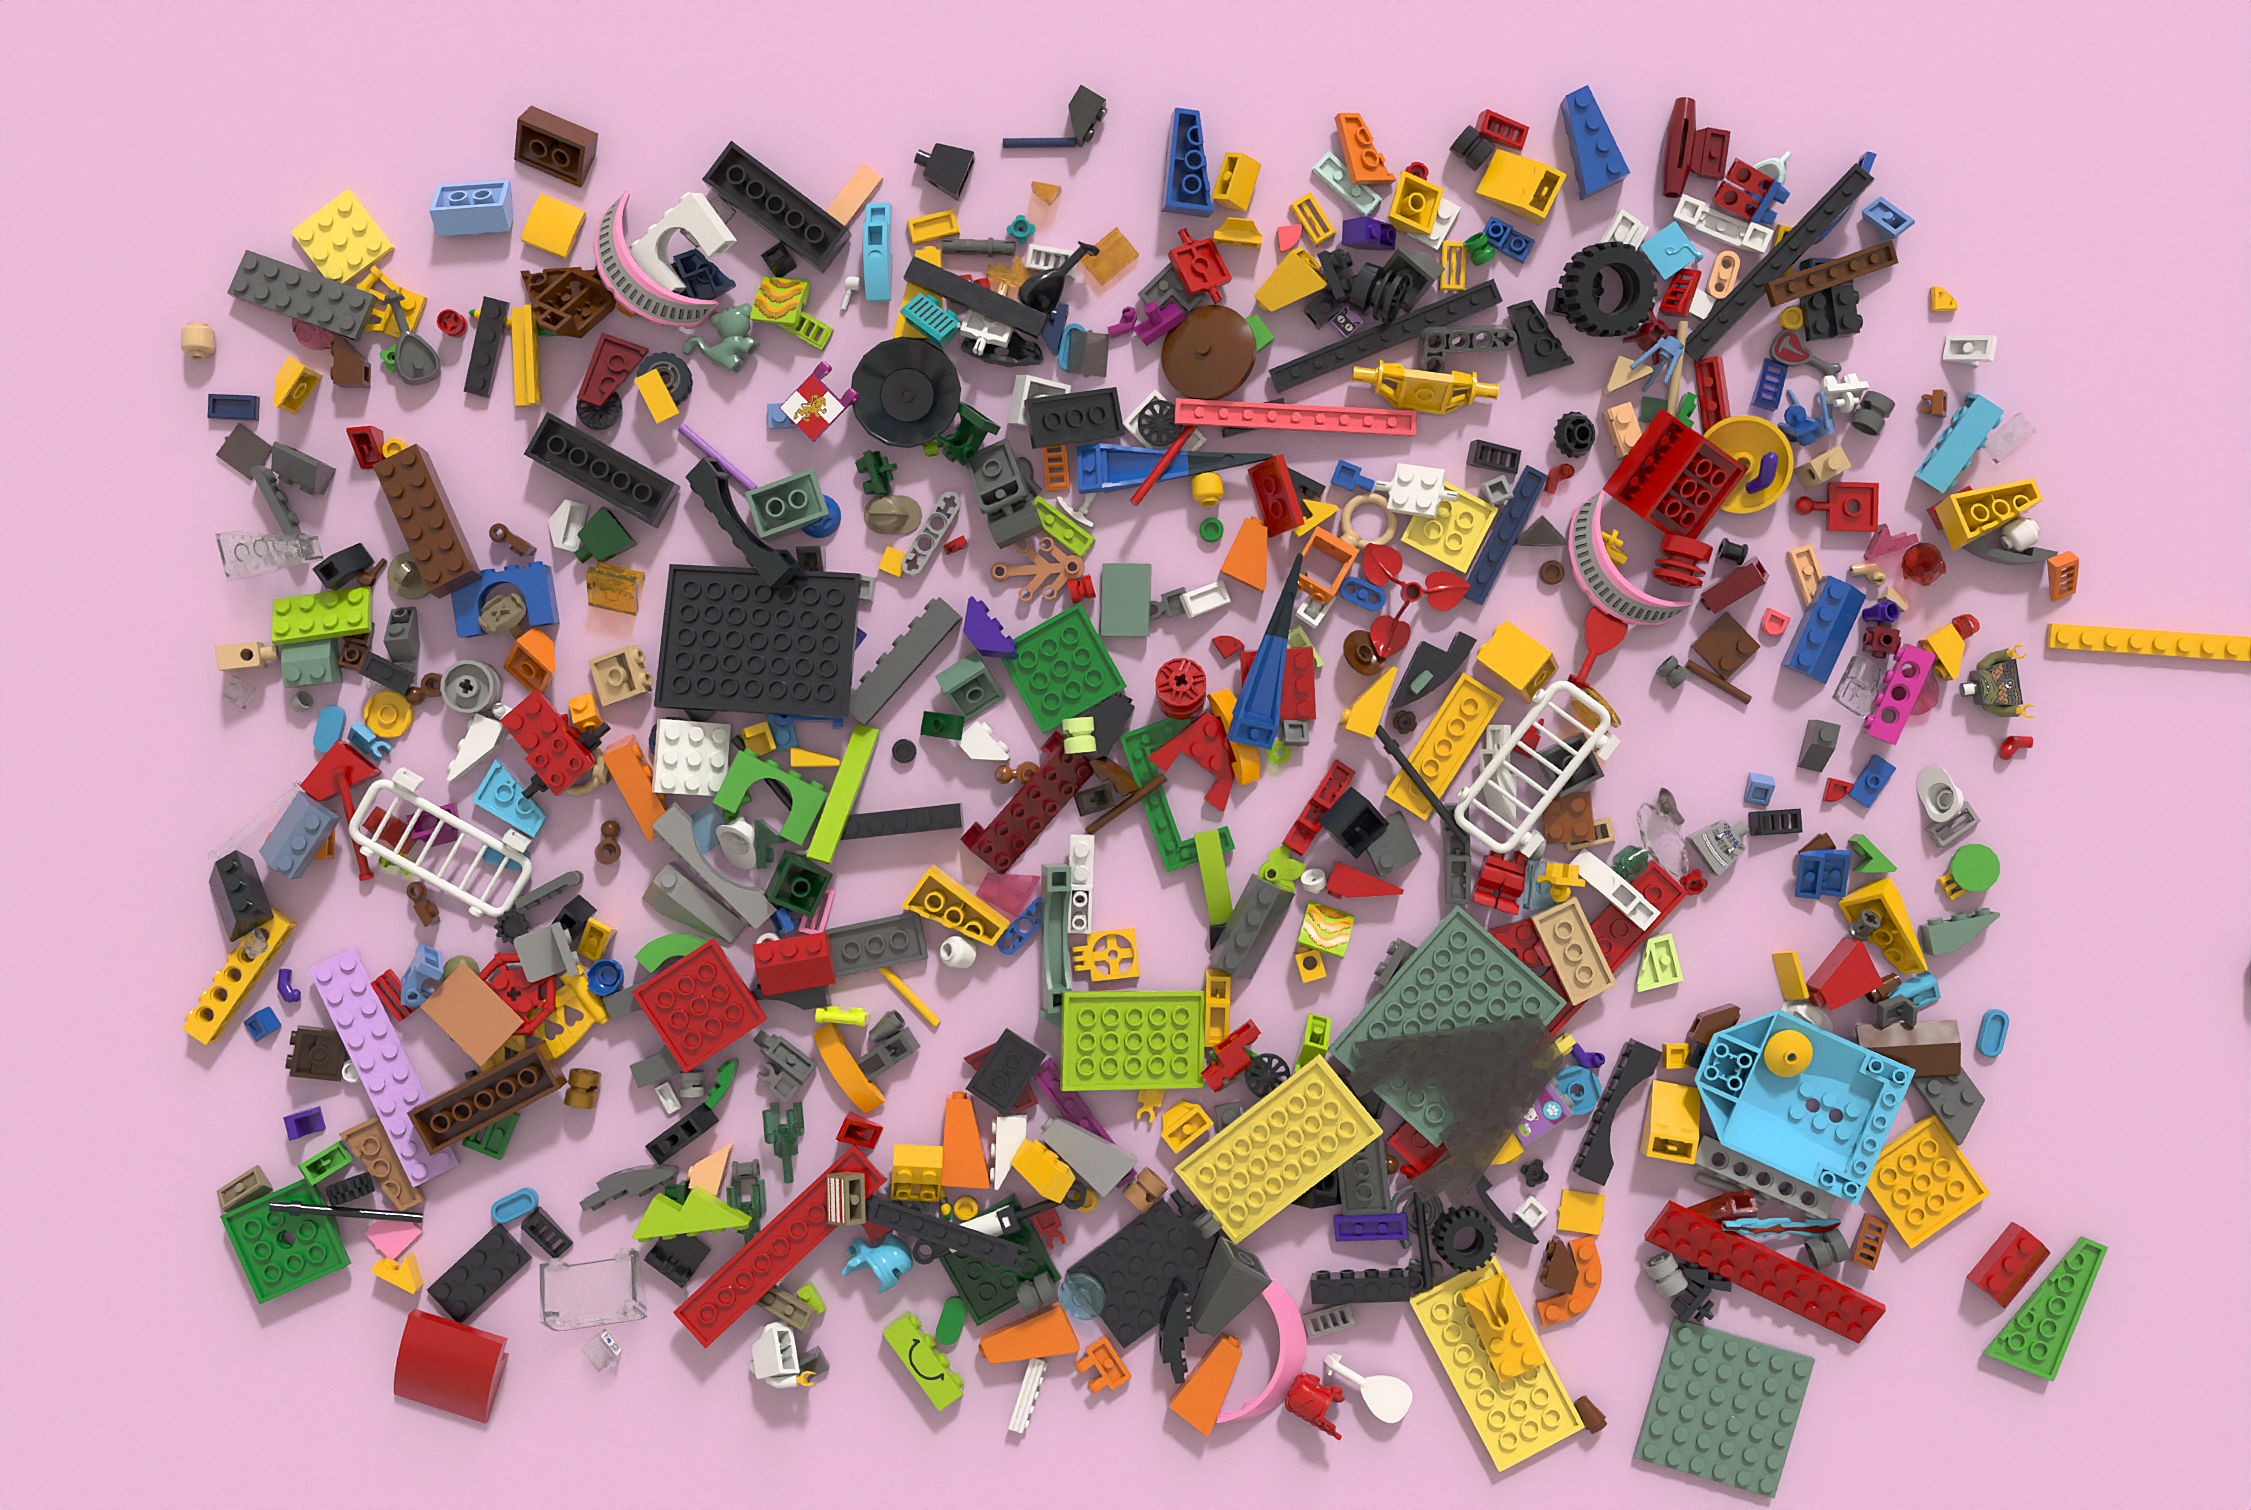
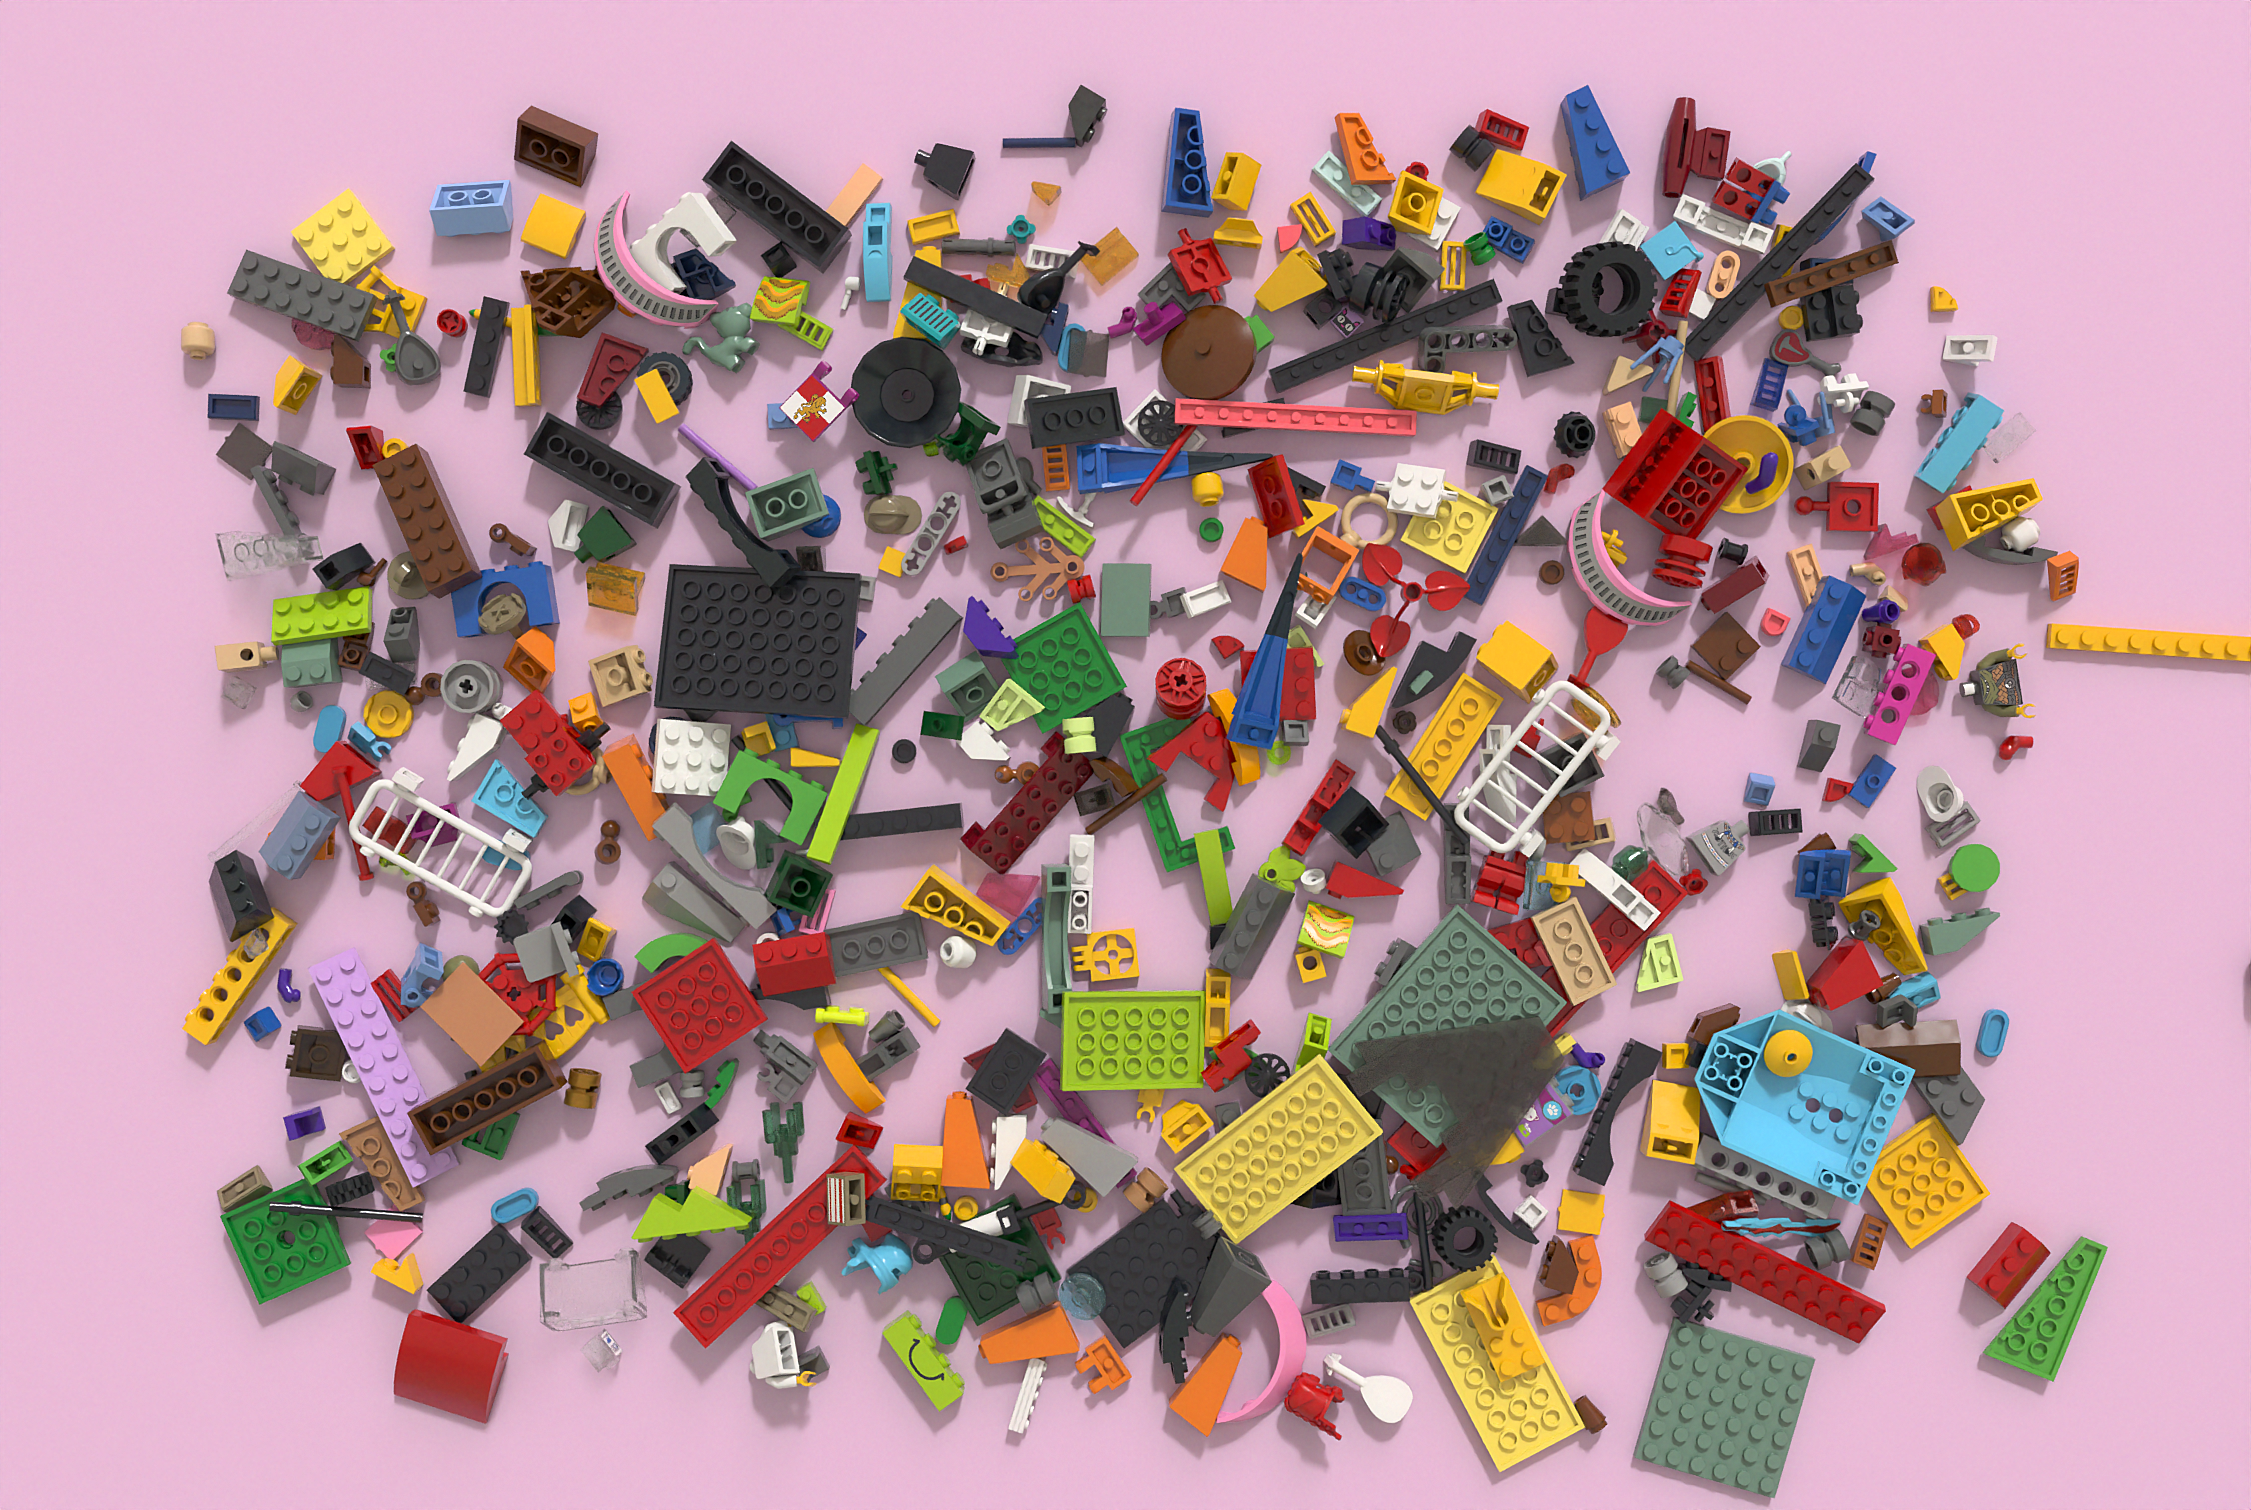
(1010, 706): none -> yellowish green wing
(1830, 933): none -> black hinge

